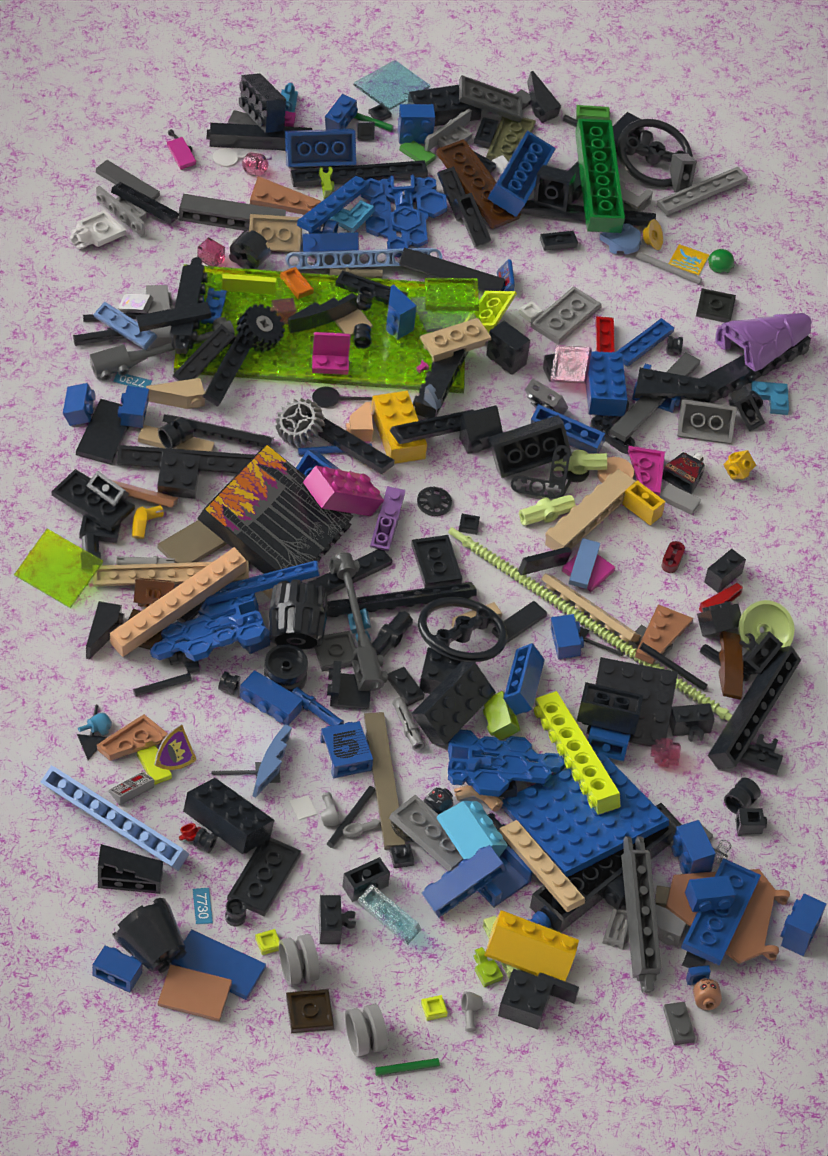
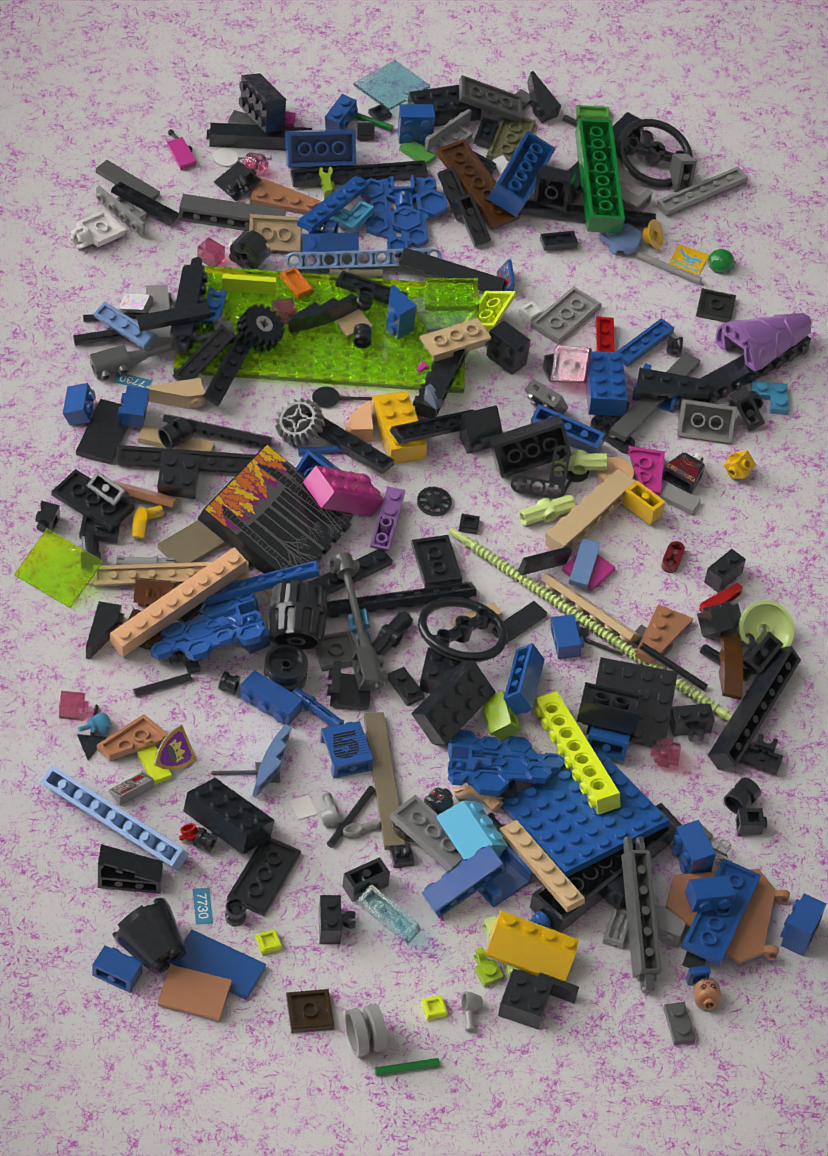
(48, 516): none -> black brick
(72, 705): none -> clear pink brick
(237, 180): none -> black hinge
(291, 97): dark azure hinge -> none
(299, 959): light grey wheel -> none
(331, 353): dark pink bracket -> none
(410, 729): light grey pin -> none
(661, 895): dark tan tile -> none

